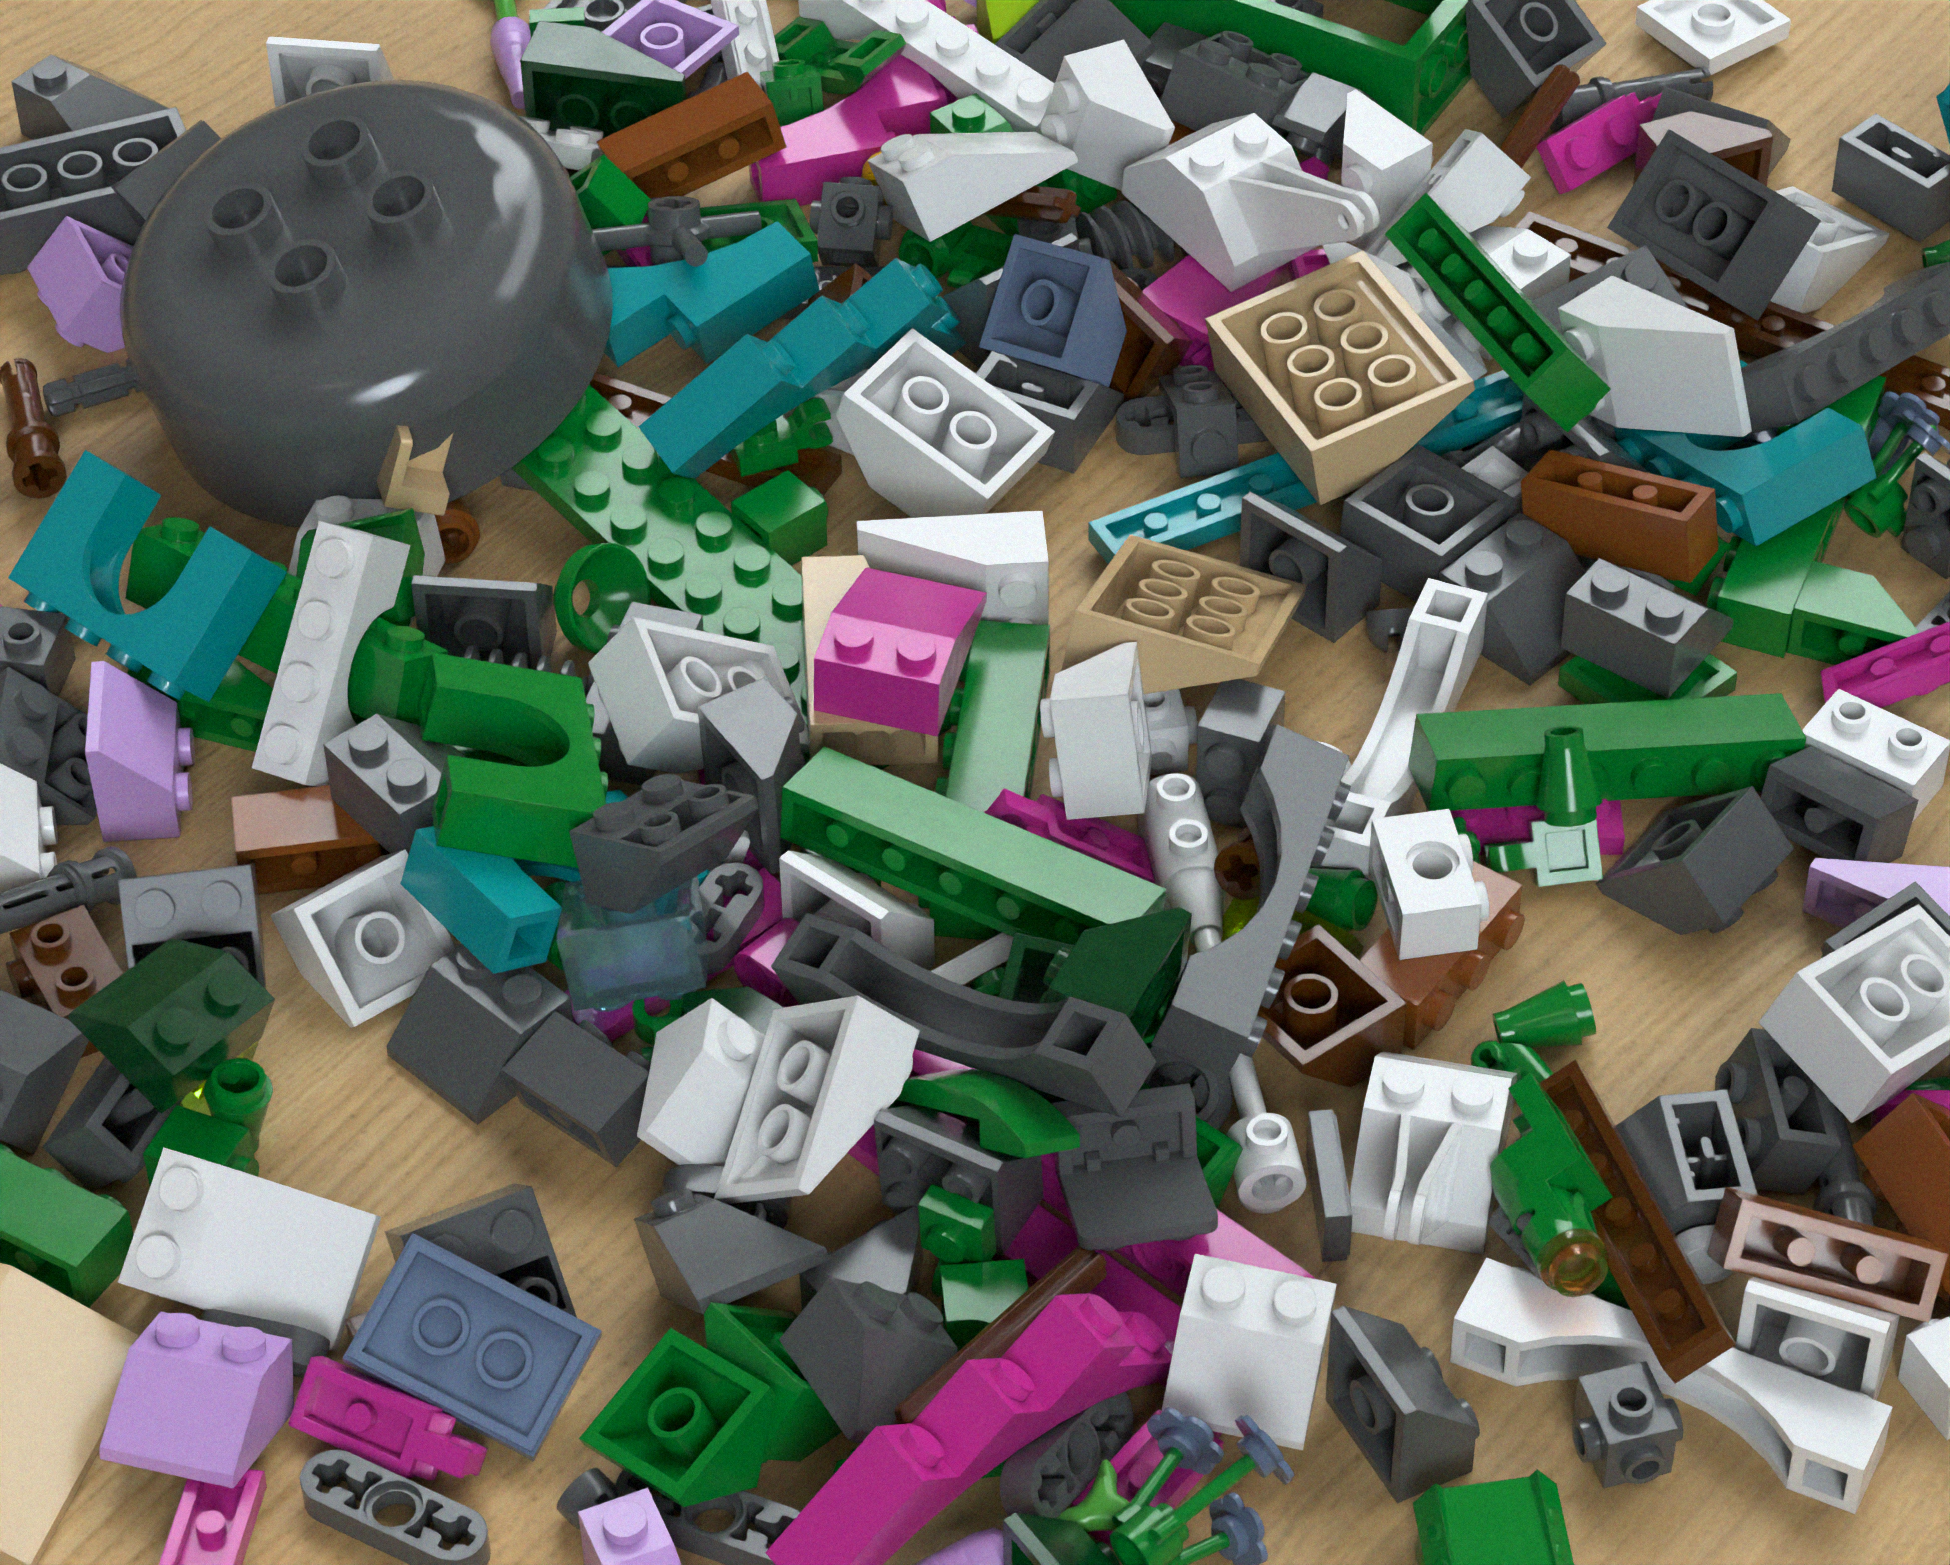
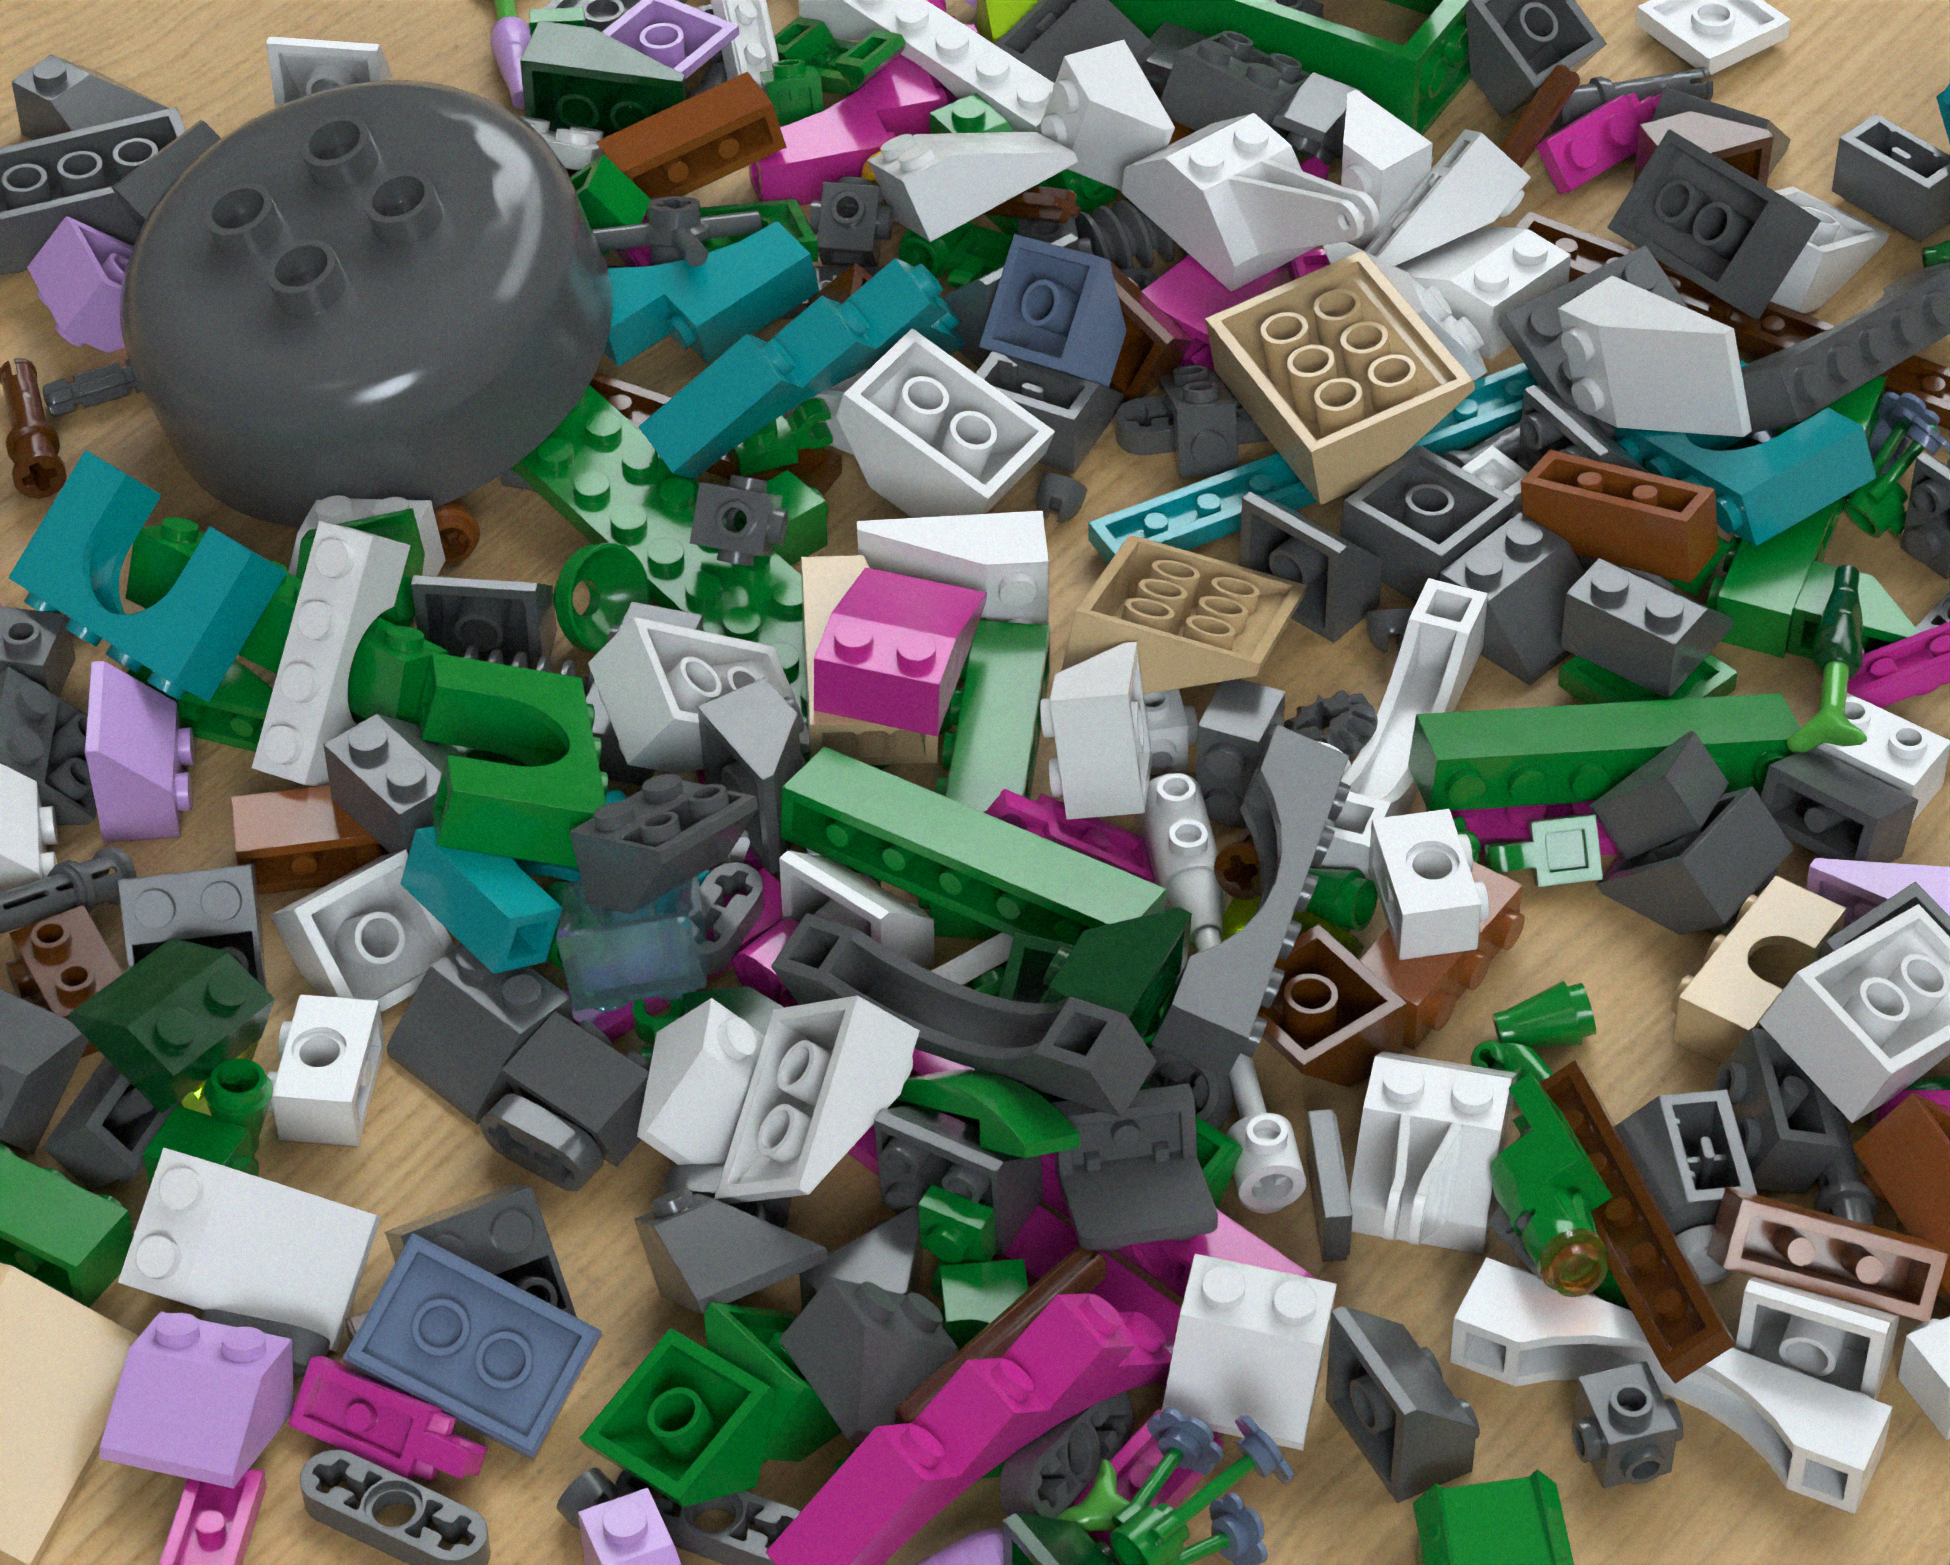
(327, 1070): none -> white brick
(417, 481): tan panel -> none
(541, 1142): none -> dark grey beam
(717, 520): none -> dark grey brick
(1060, 494): none -> dark grey hinge
(1348, 718): none -> dark grey gear
(1498, 313): green brick -> none
(1567, 780): green cone -> none
(1662, 798): none -> dark grey slope
(1769, 943): none -> tan arch
(1836, 658): none -> piece

